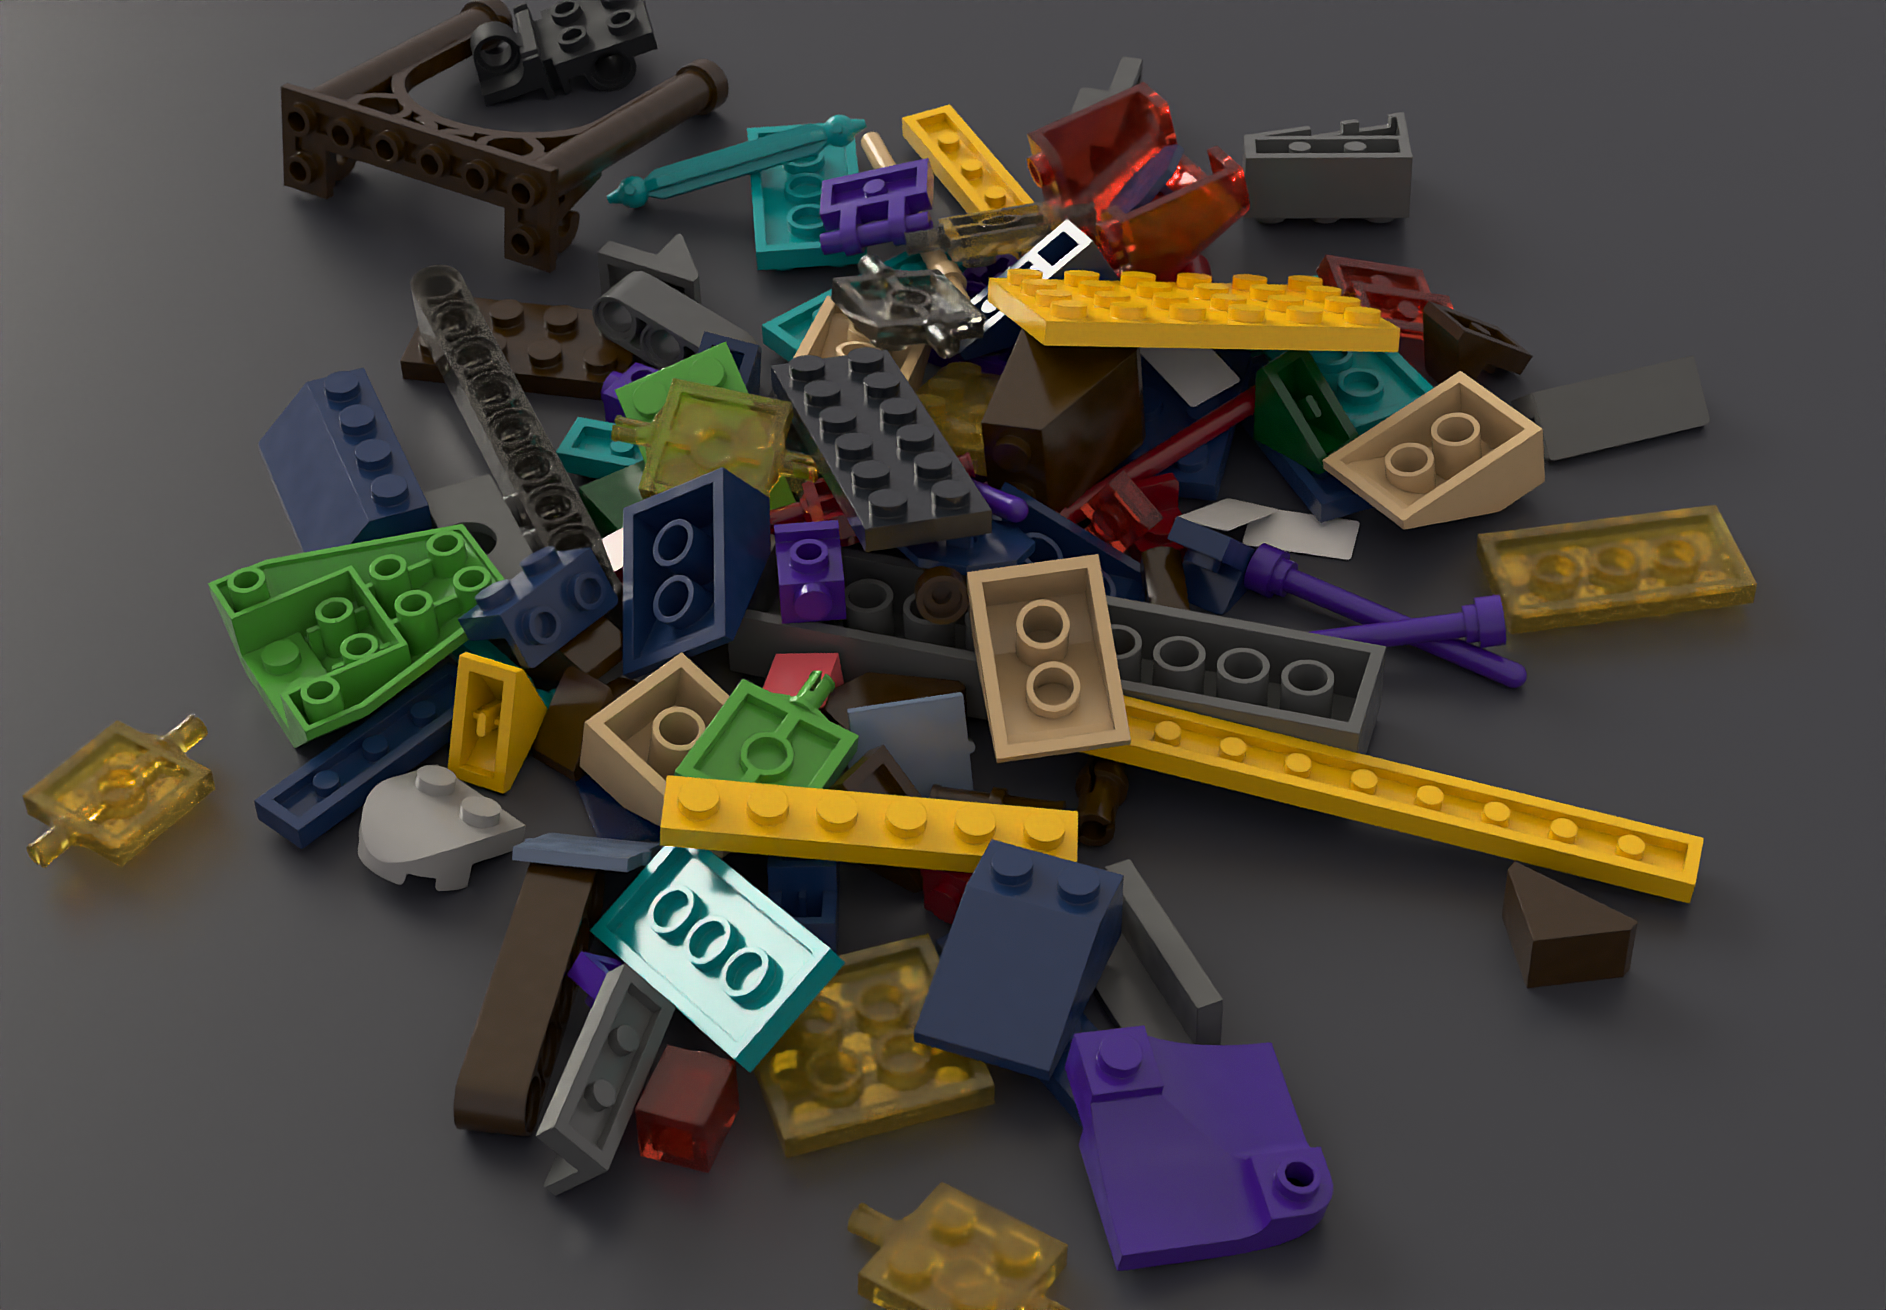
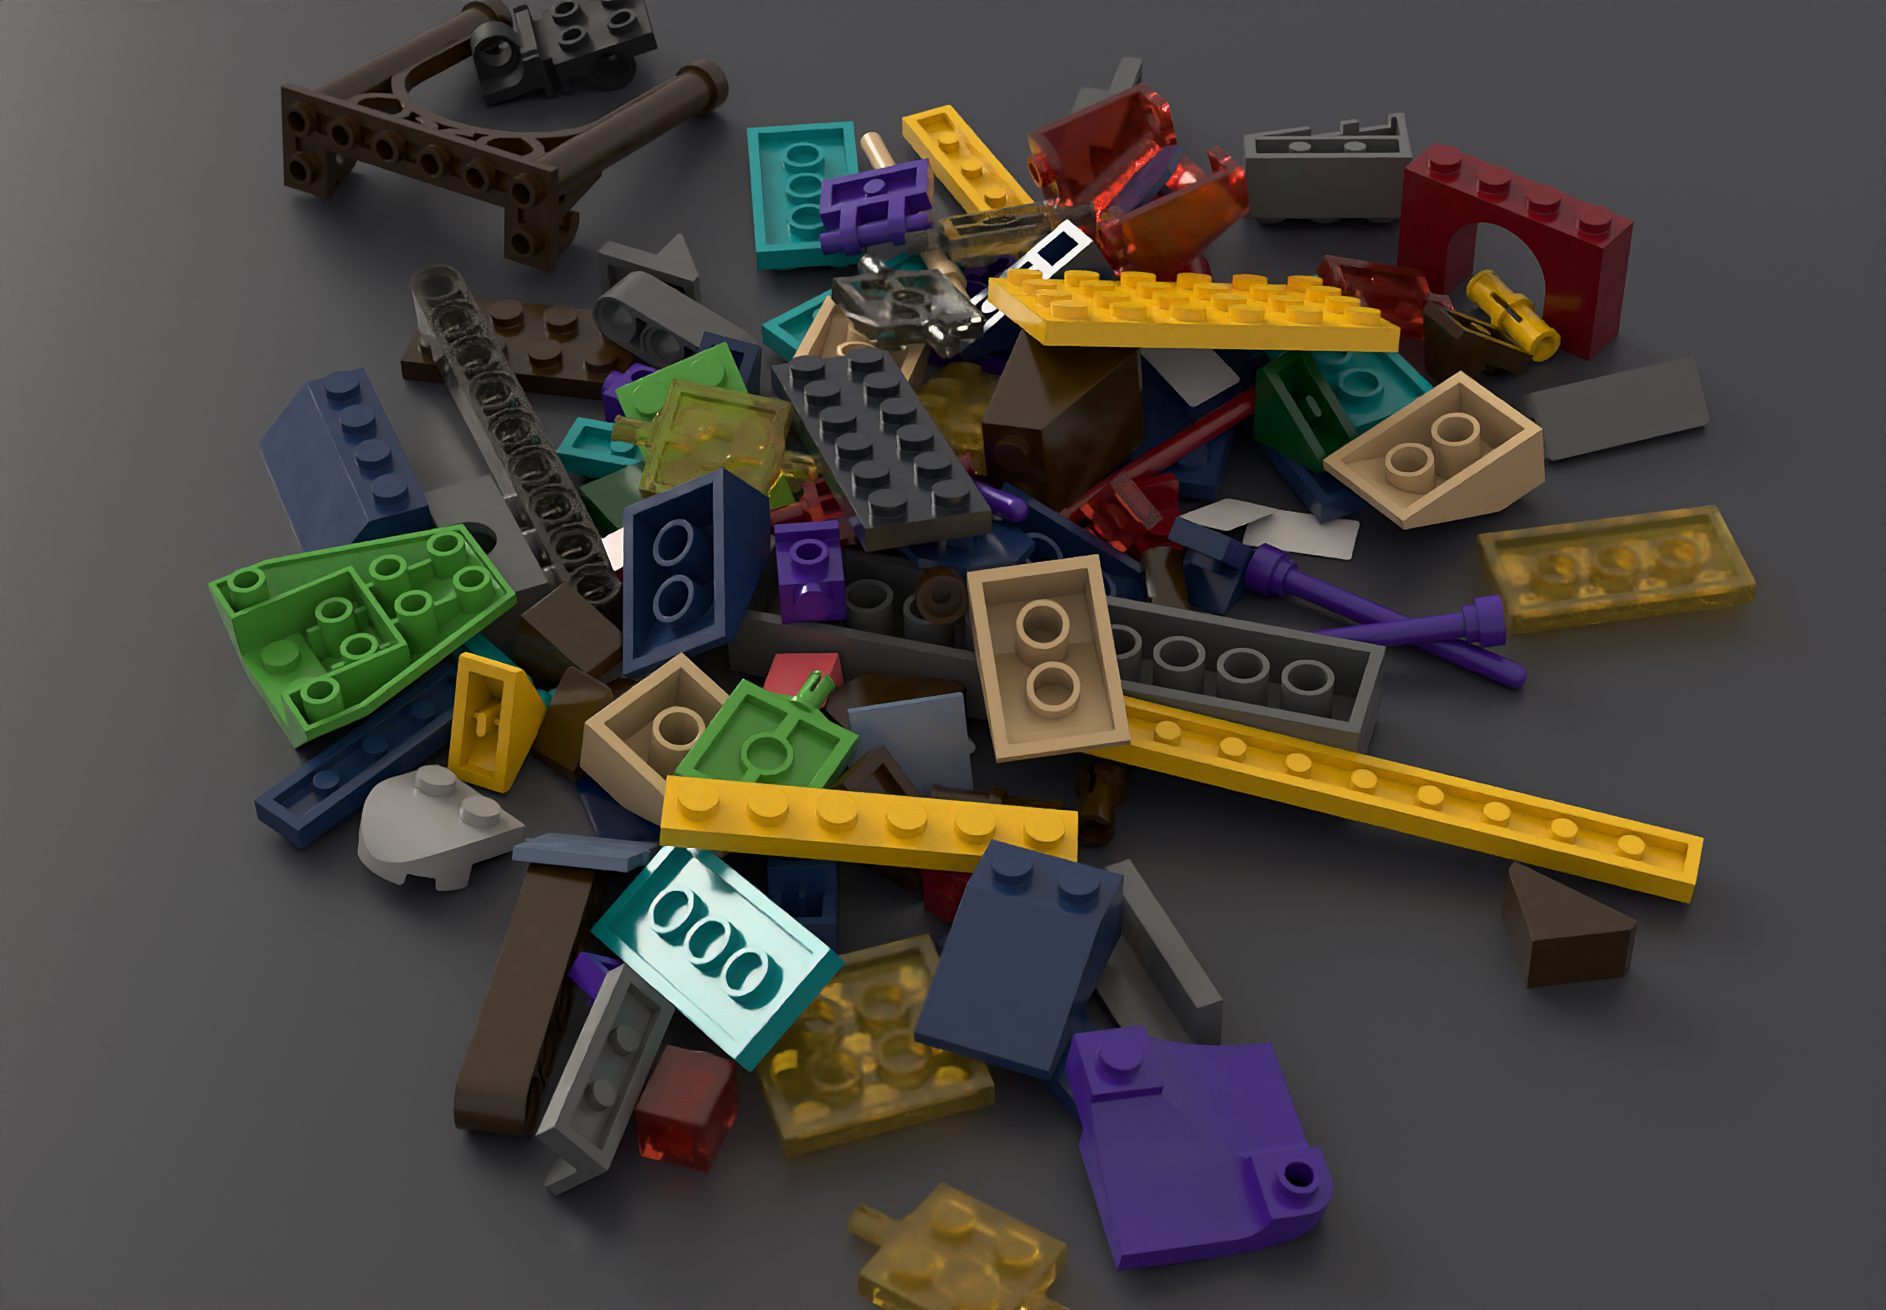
(119, 792): clear yellow plate -> none
(543, 604): dark blue bracket -> none
(736, 161): teal wheel -> none
(1531, 333): none -> yellow pin
(1575, 242): none -> dark red arch

